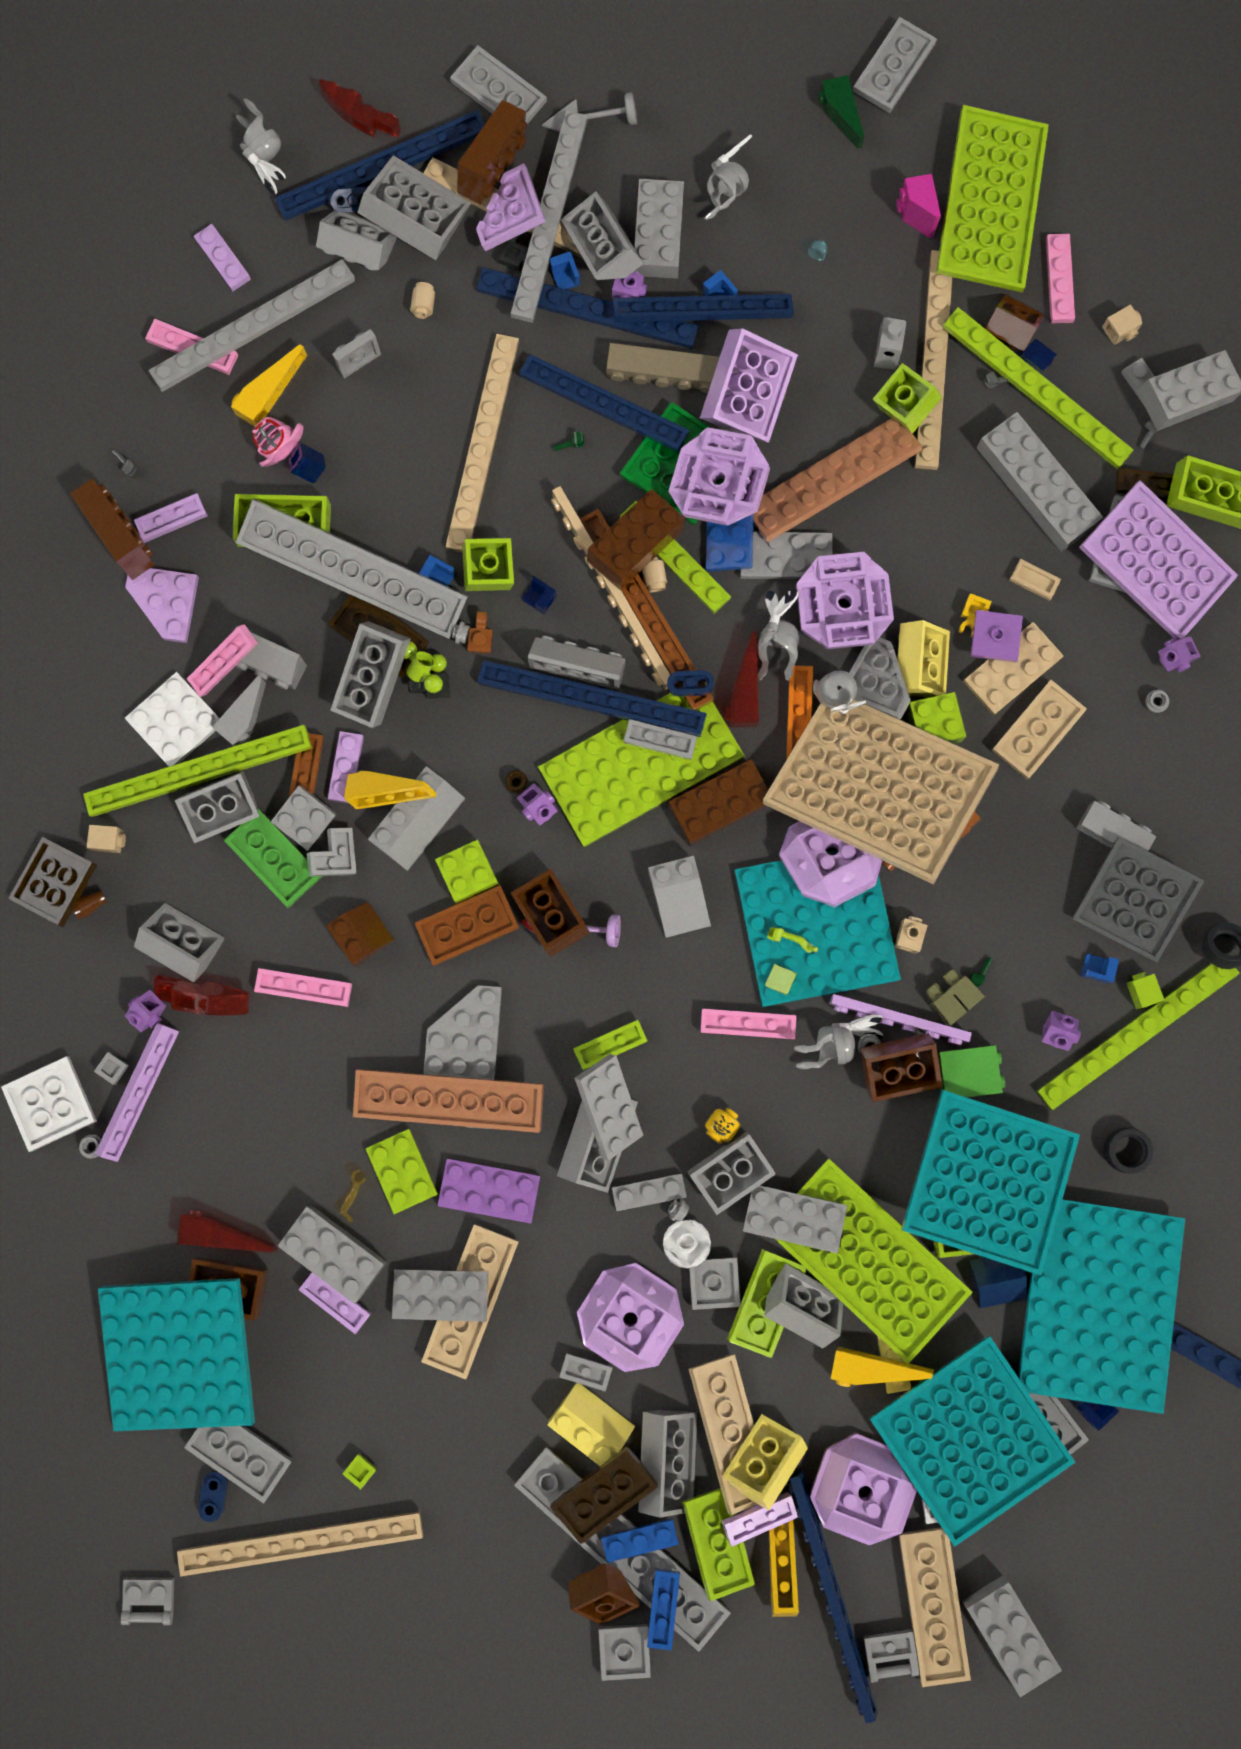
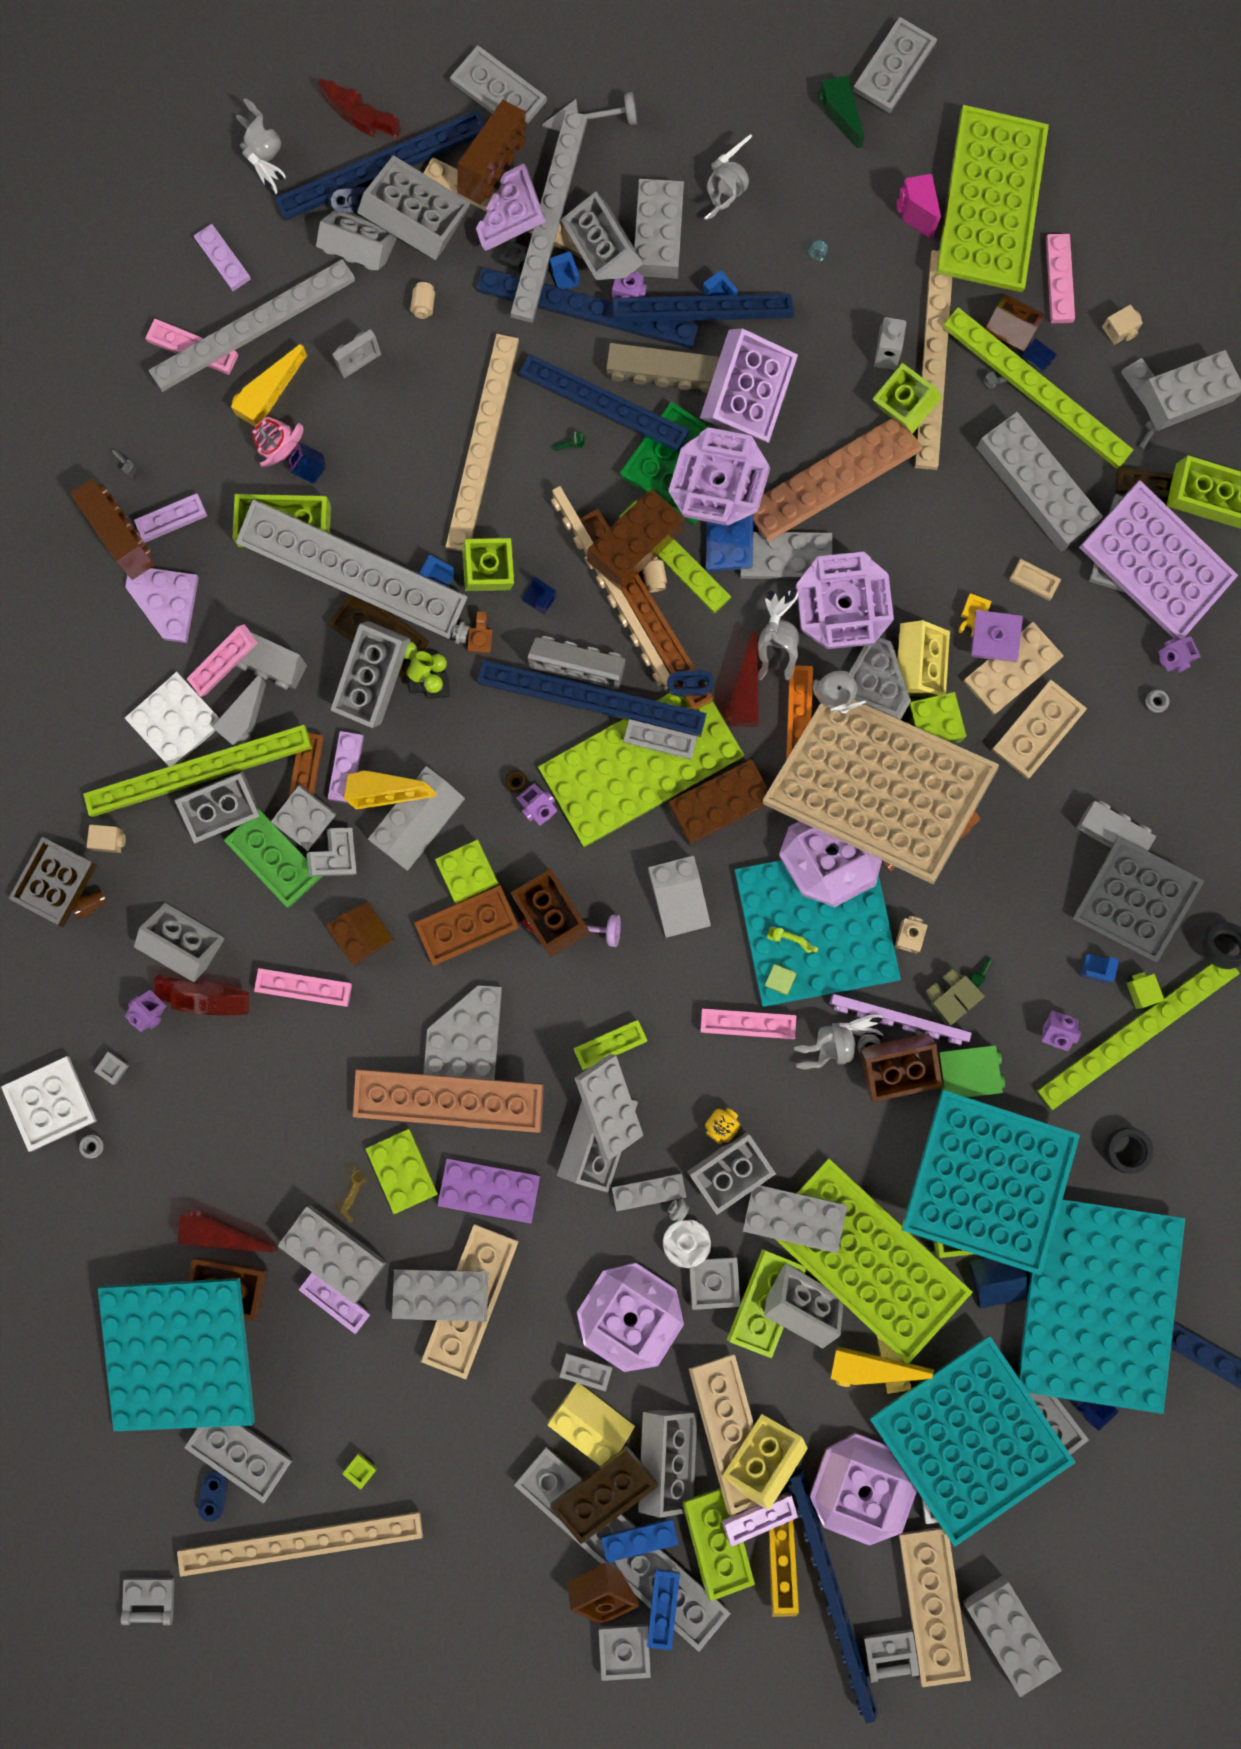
(137, 1092): lavender plate -> none

